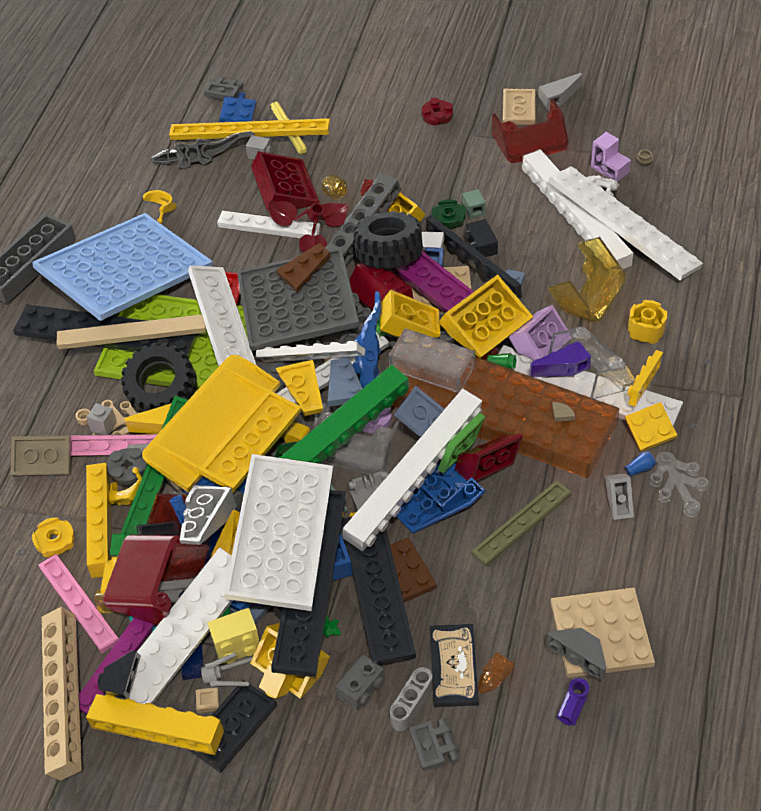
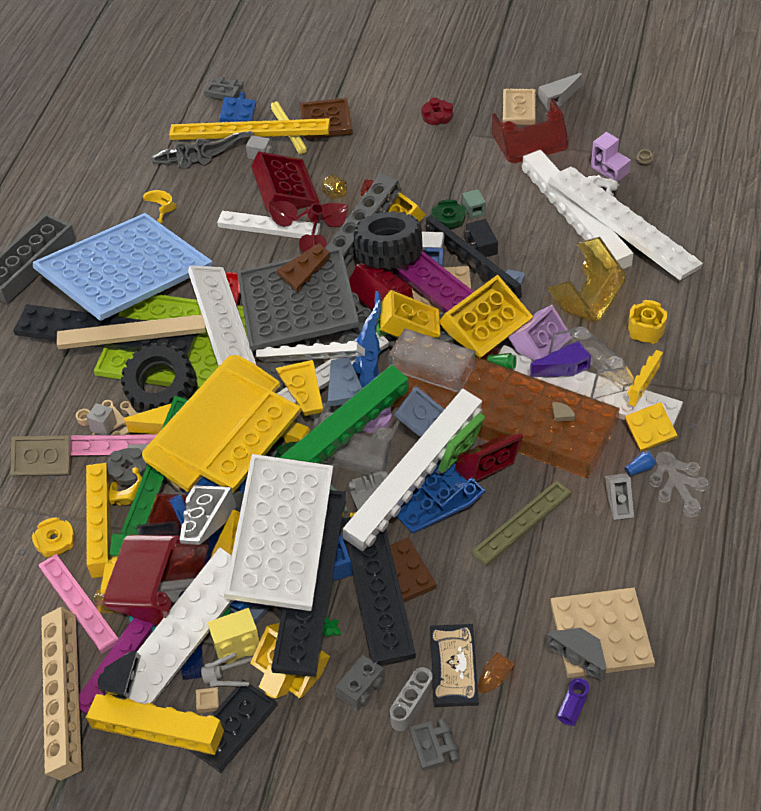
(333, 109): none -> reddish brown plate

